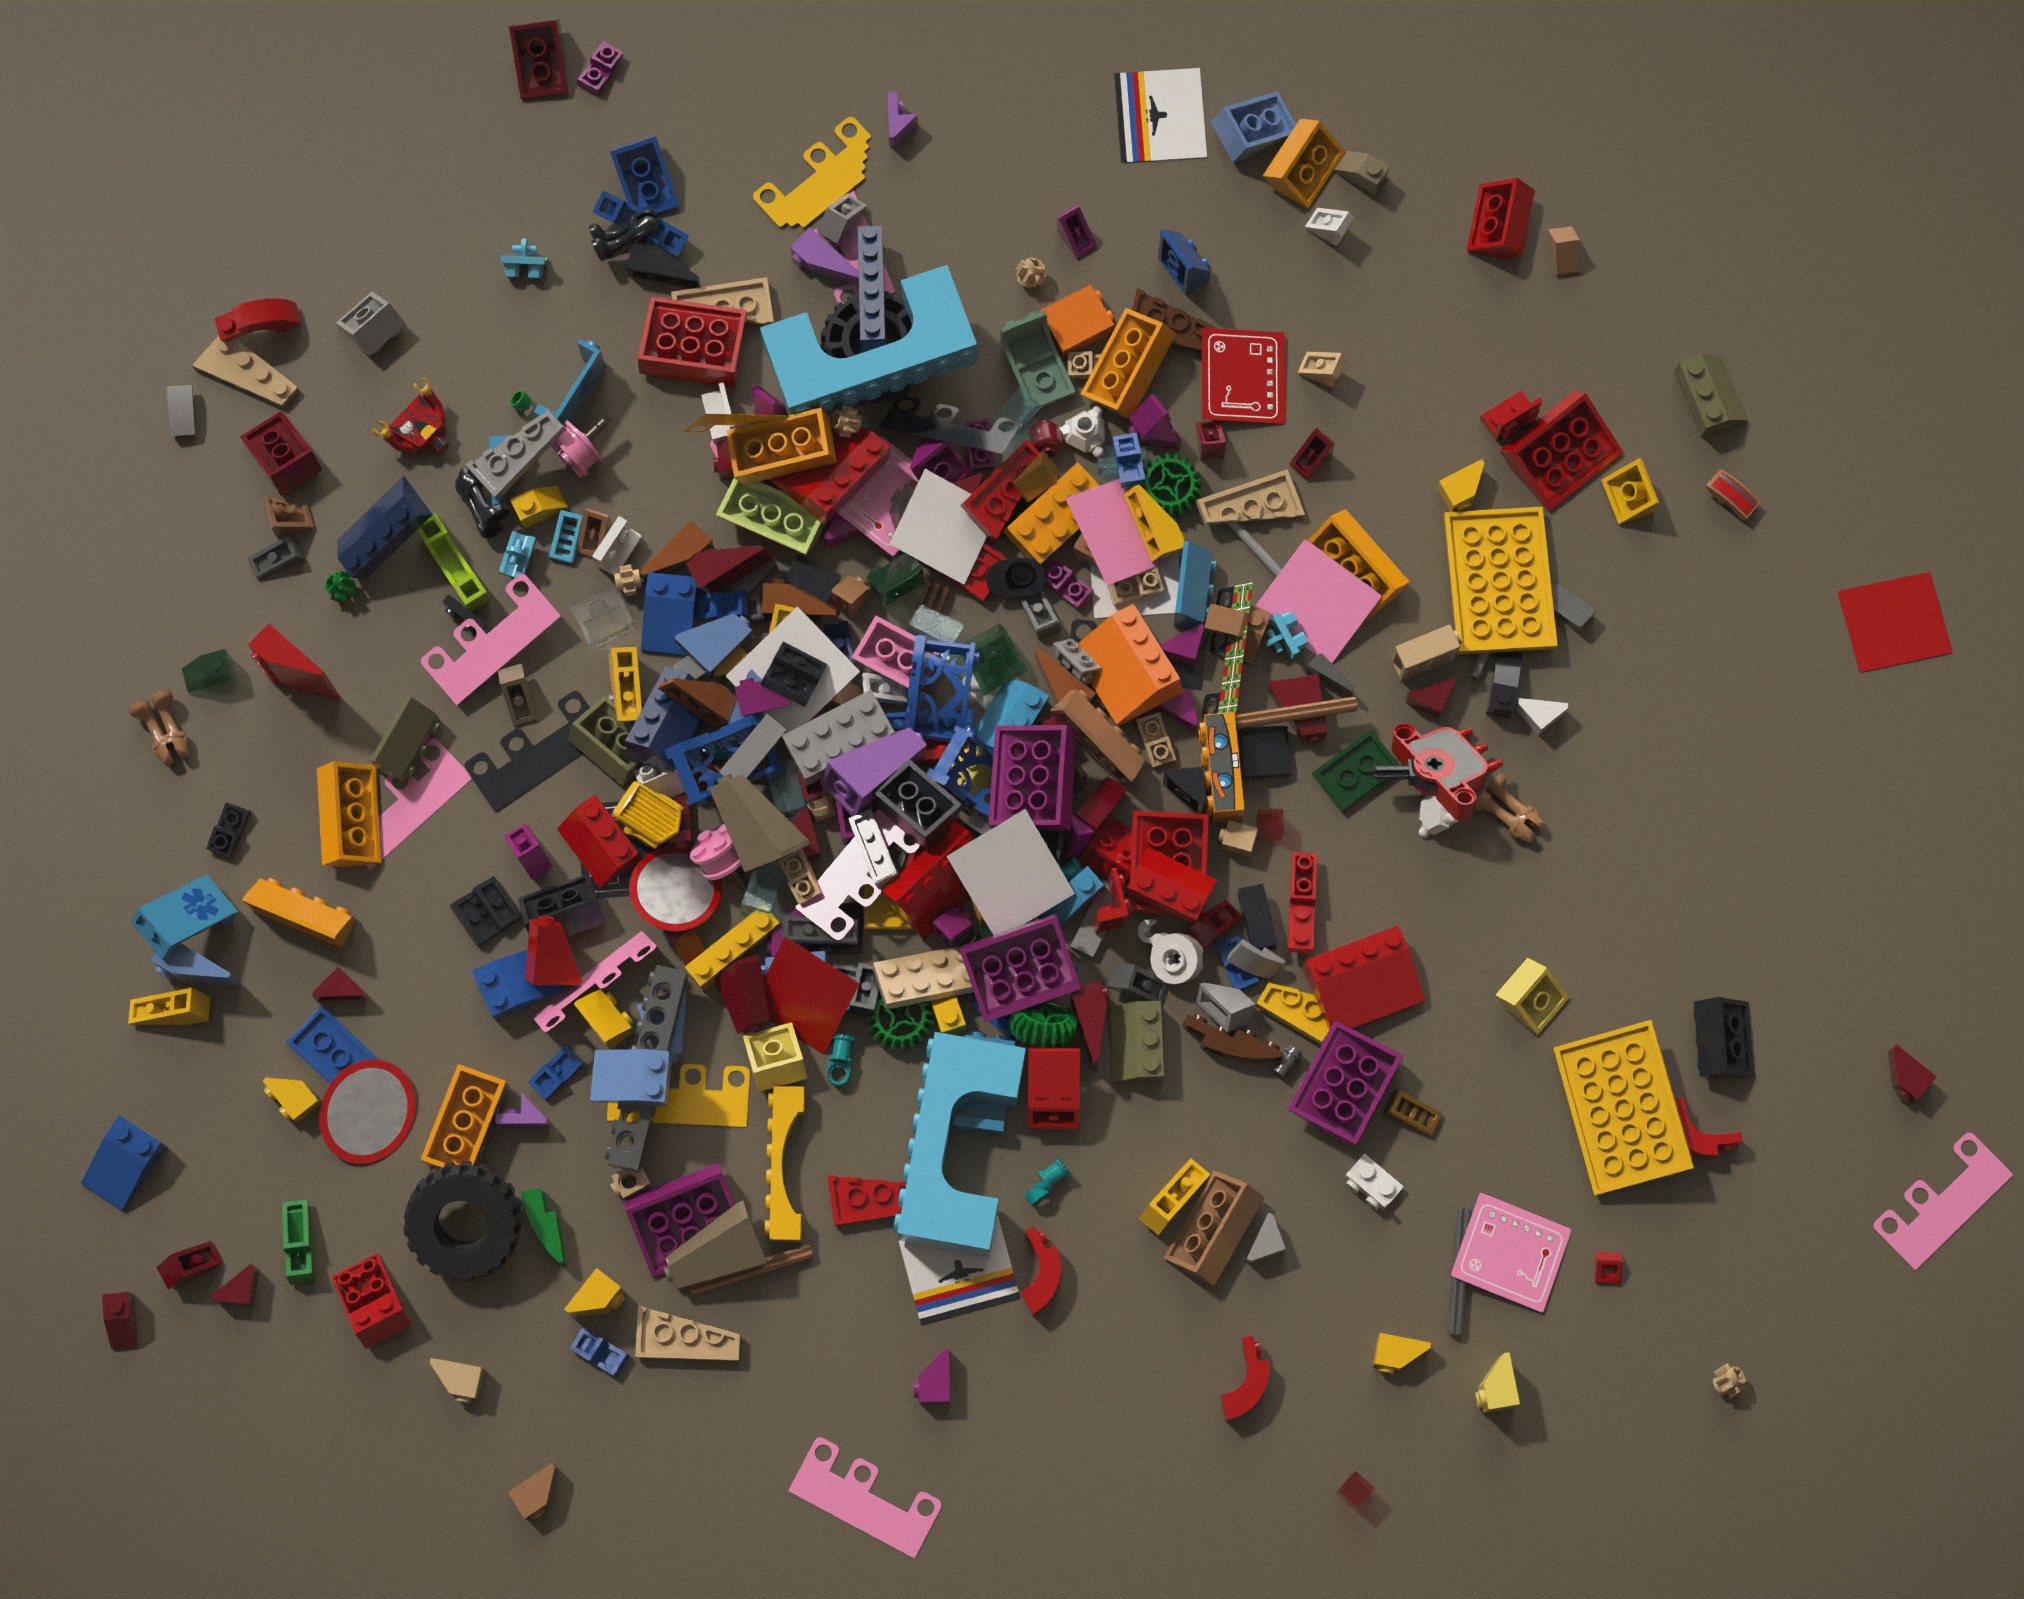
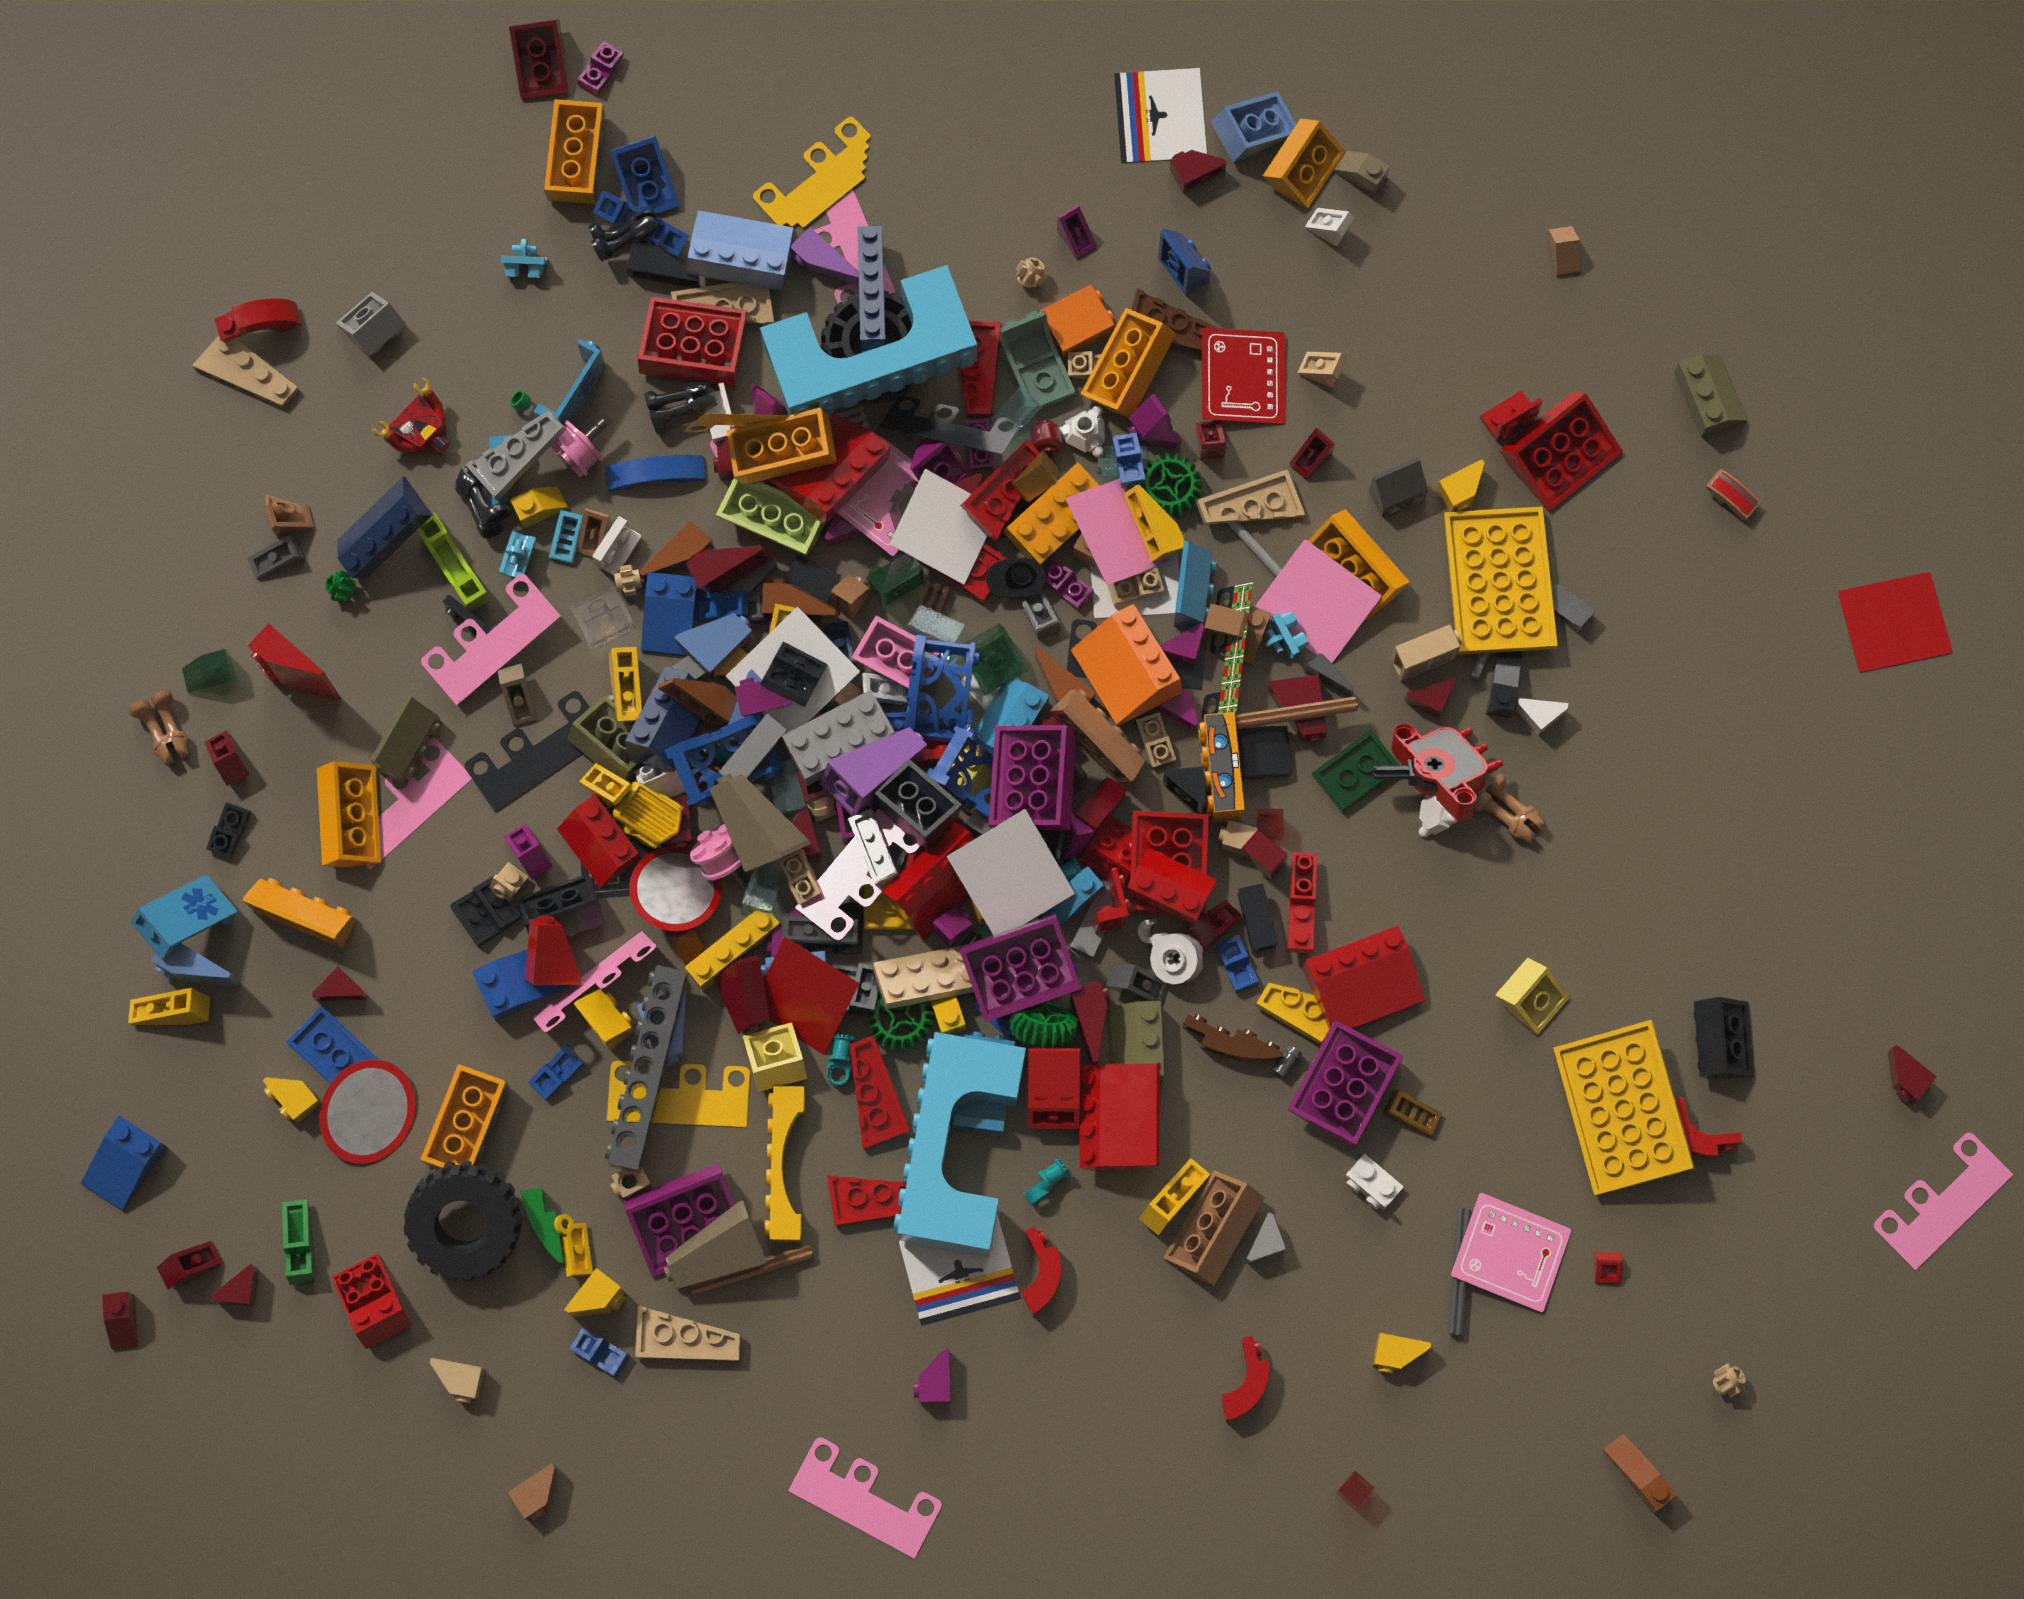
(181, 410): light grey slope -> none
(226, 758): none -> dark red slope
(281, 453): dark red slope -> none
(508, 882): none -> tan bracket
(529, 1116): medium lavender slope -> none
(574, 151): none -> light orange brick
(575, 1246): none -> yellow hinge
(605, 785): none -> yellow slope
(631, 1077): medium blue slope -> none
(655, 470): none -> blue slope
(693, 405): none -> black piece
(739, 250): none -> medium blue slope
(841, 218): light grey slope -> none
(846, 421): tan gear -> none
(877, 1101): none -> red wing
(899, 124): medium lavender slope -> none
(980, 378): none -> red wing
(1073, 655): light grey hinge -> none
(1119, 1116): none -> red slope
(1195, 168): none -> dark red slope
(1225, 1005): light grey slope -> none
(1252, 960): light grey slope -> none
(1265, 854): none -> dark red slope
(1399, 487): none -> dark grey slope
(1498, 1387): light yellow slope -> none
(1501, 219): red slope -> none
(1630, 492): yellow slope -> none
(1640, 1473): none -> dark orange slope

